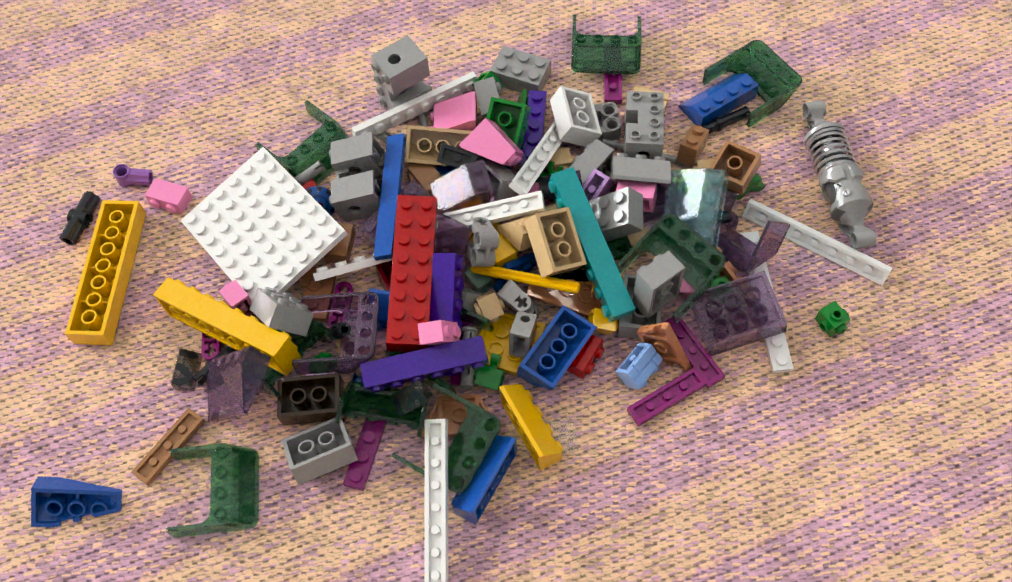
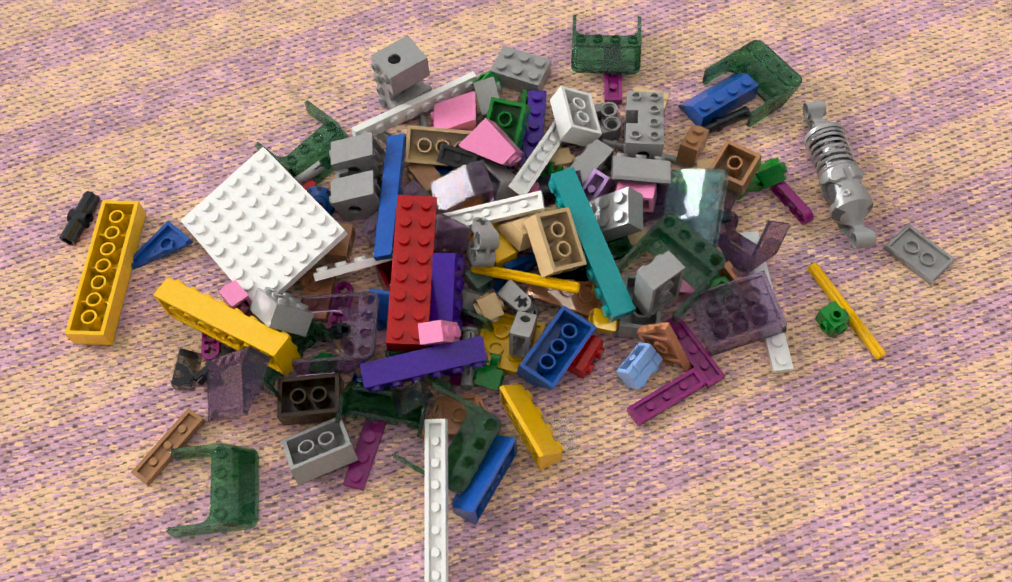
(66, 499): blue wedge -> none
(126, 176): medium lavender piece -> none
(162, 243): none -> blue wing
(168, 196): bright pink brick -> none
(772, 172): none -> green brick
(793, 201): none -> magenta beam
(820, 243): white plate -> none
(855, 322): none -> yellow axle
(919, 254): none -> light grey tile

